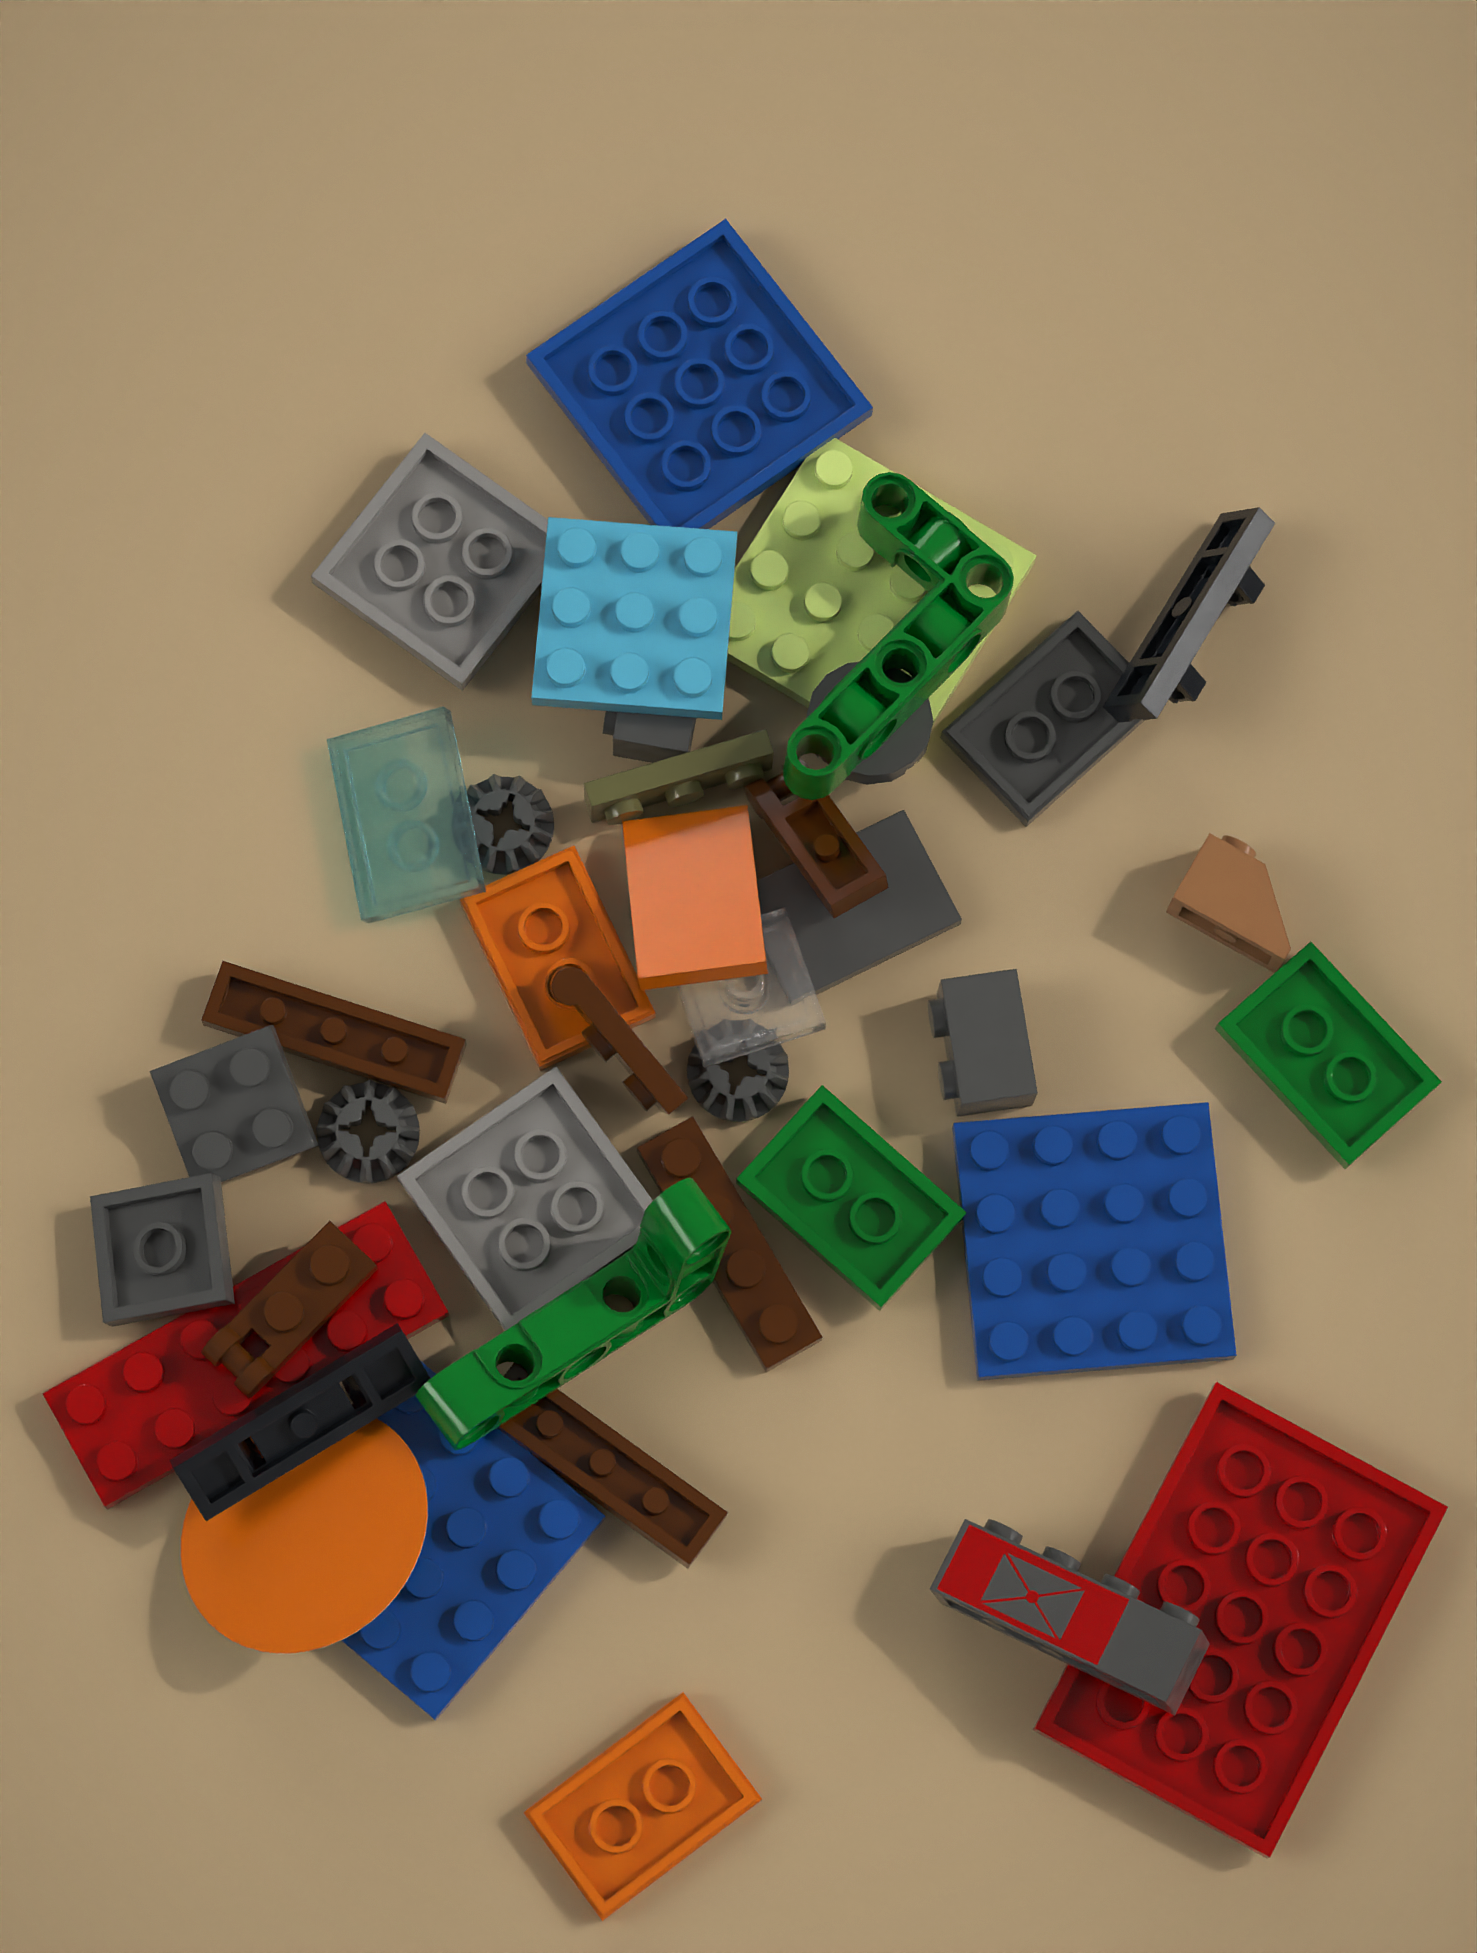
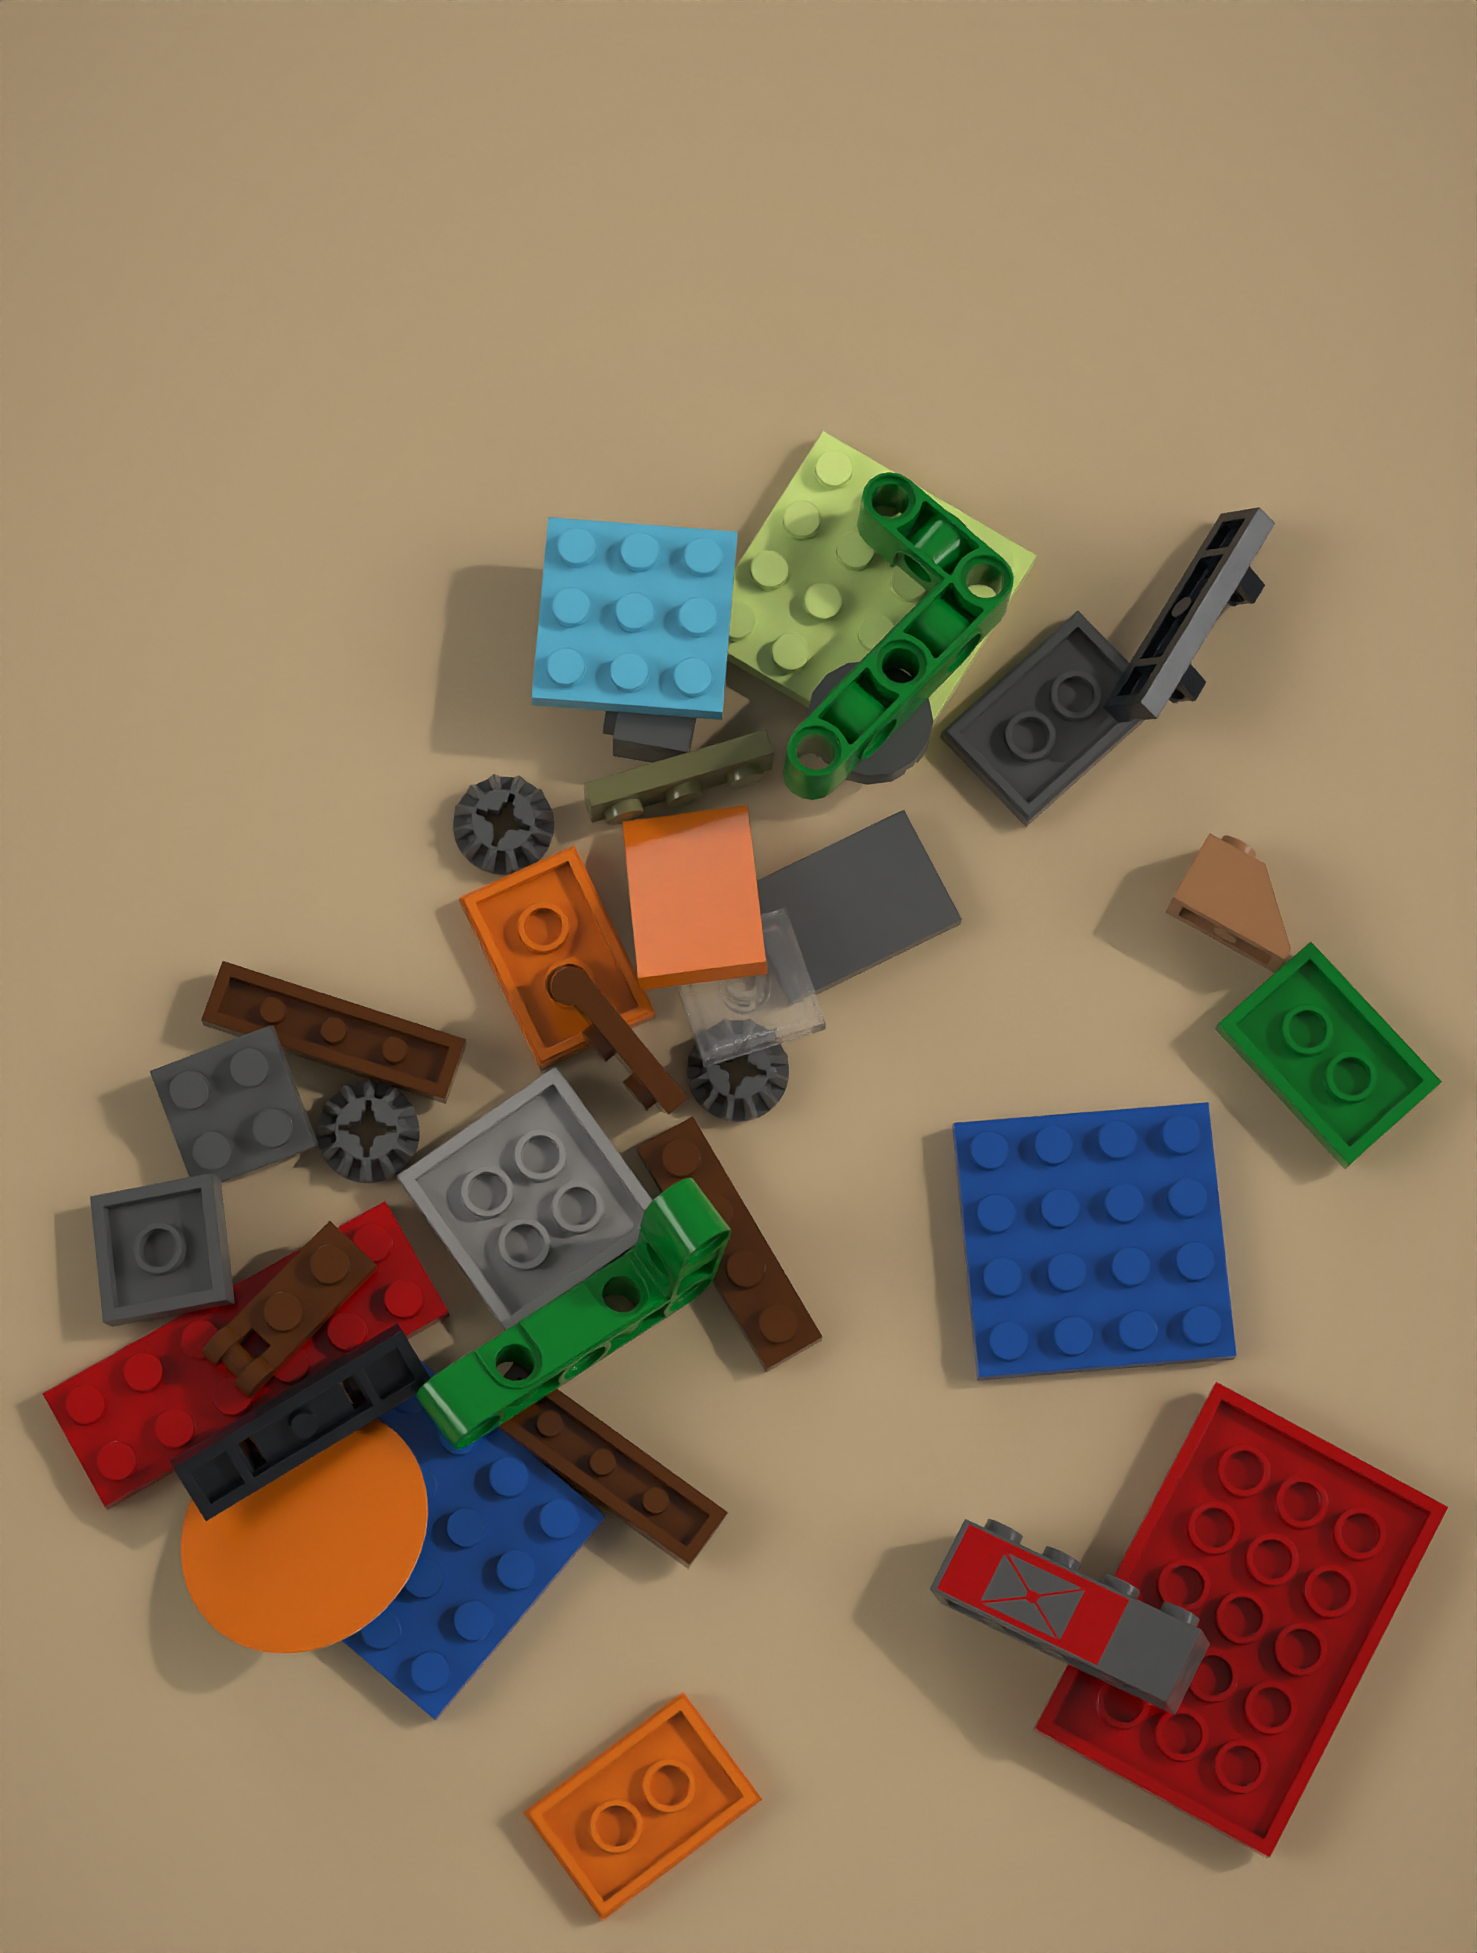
(406, 815): clear light blue tile -> none
(439, 561): light grey plate -> none
(699, 383): blue plate -> none
(819, 844): reddish brown plate -> none
(850, 1197): green plate -> none
(984, 1043): dark grey brick -> none

